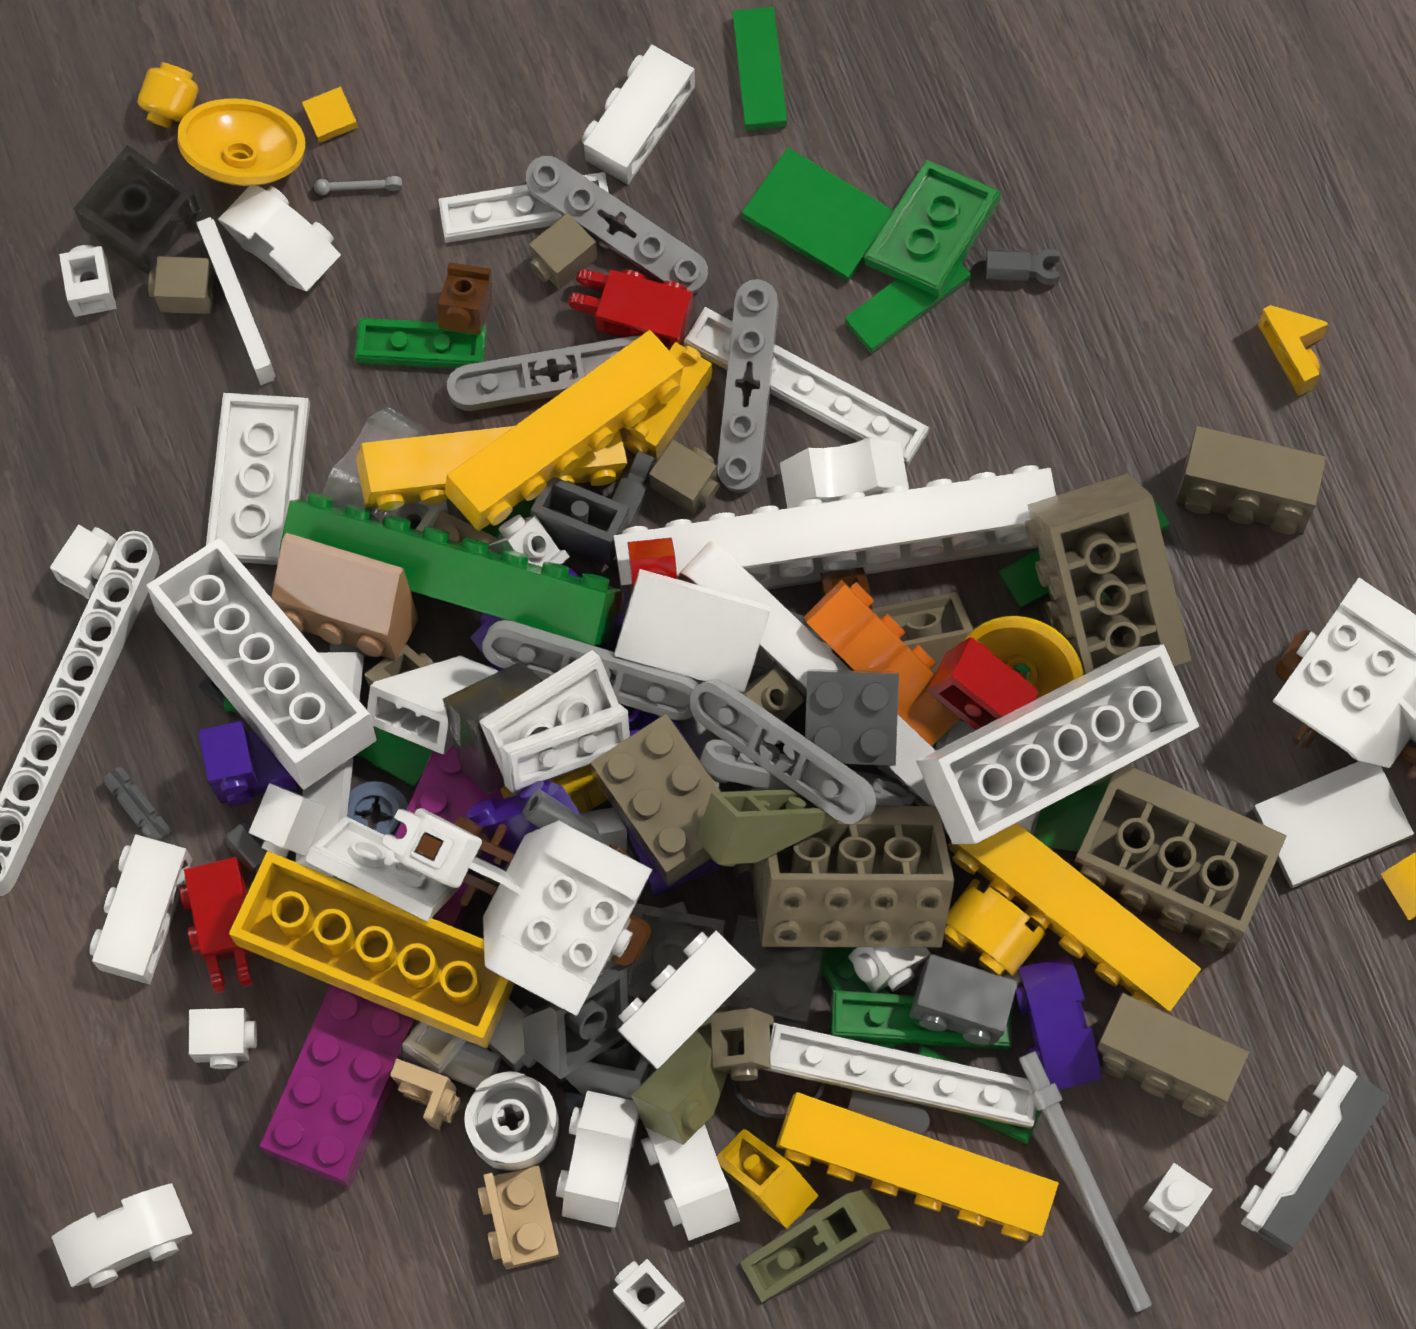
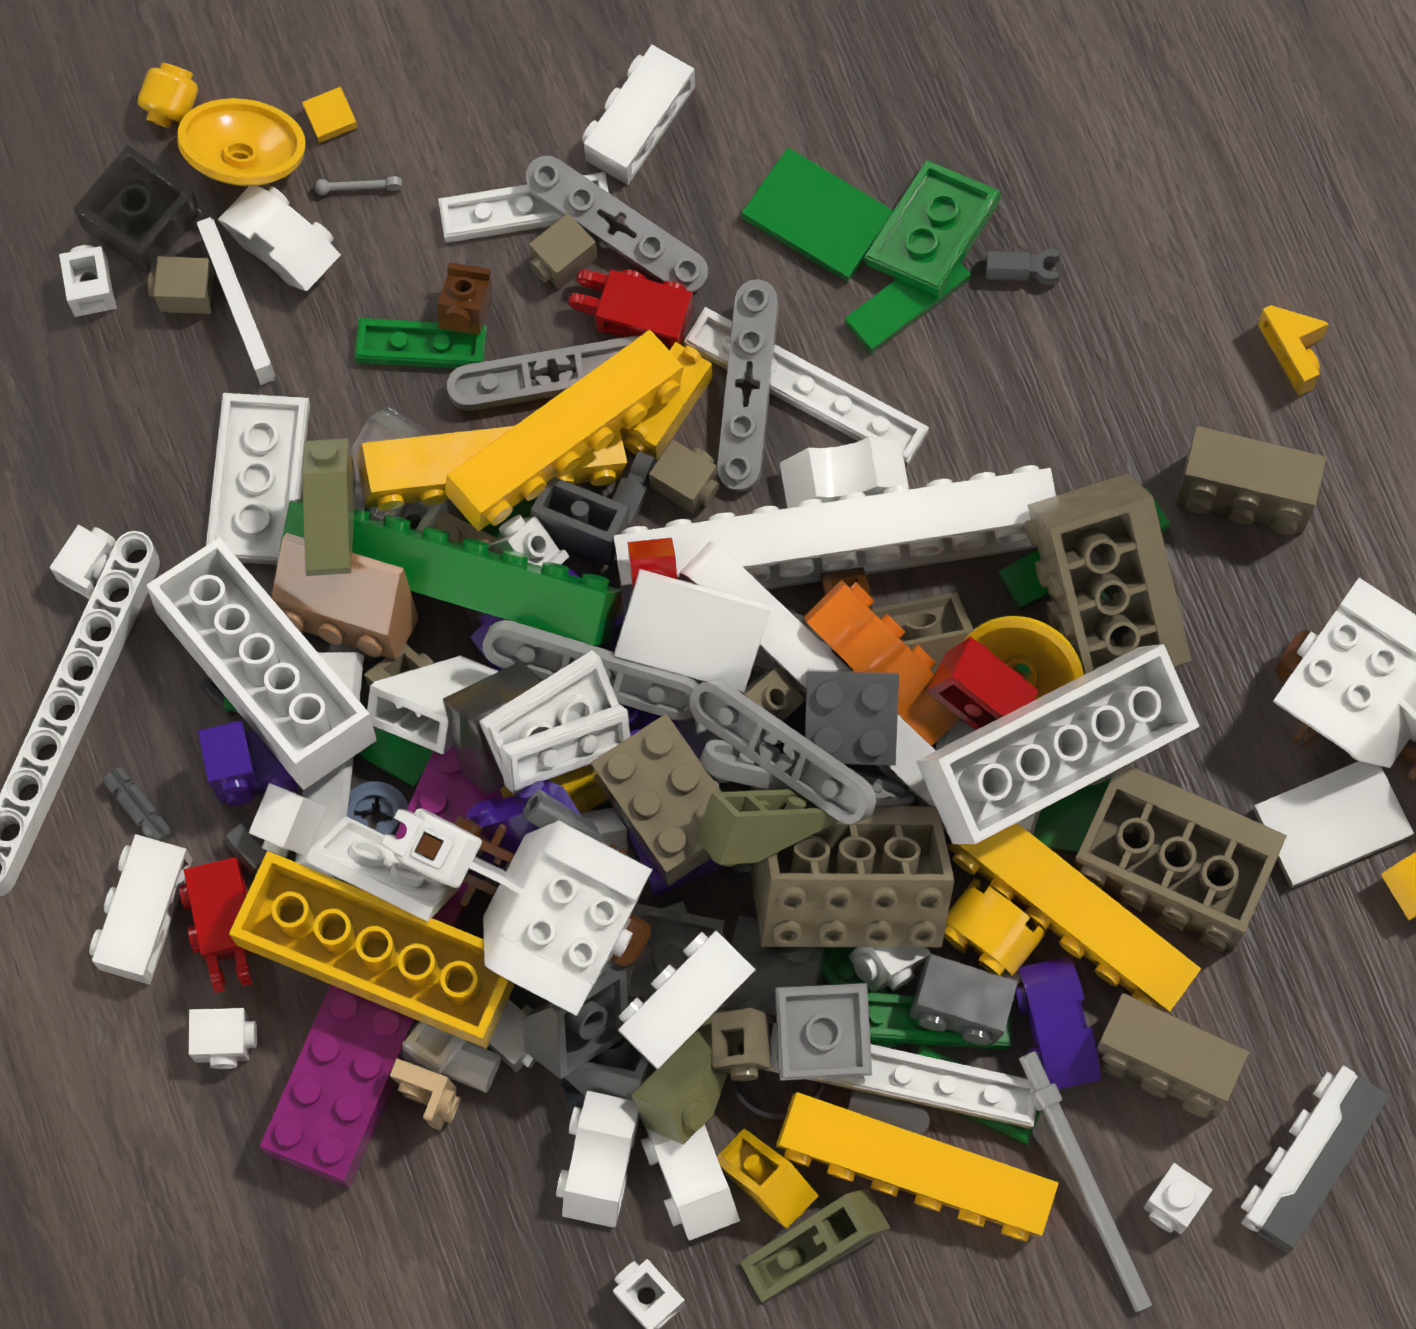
(143, 1228): white brick -> none
(328, 506): none -> olive slope
(488, 1110): white brick -> none
(520, 1217): tan bracket -> none
(759, 68): green tile -> none
(823, 1031): none -> light grey tile

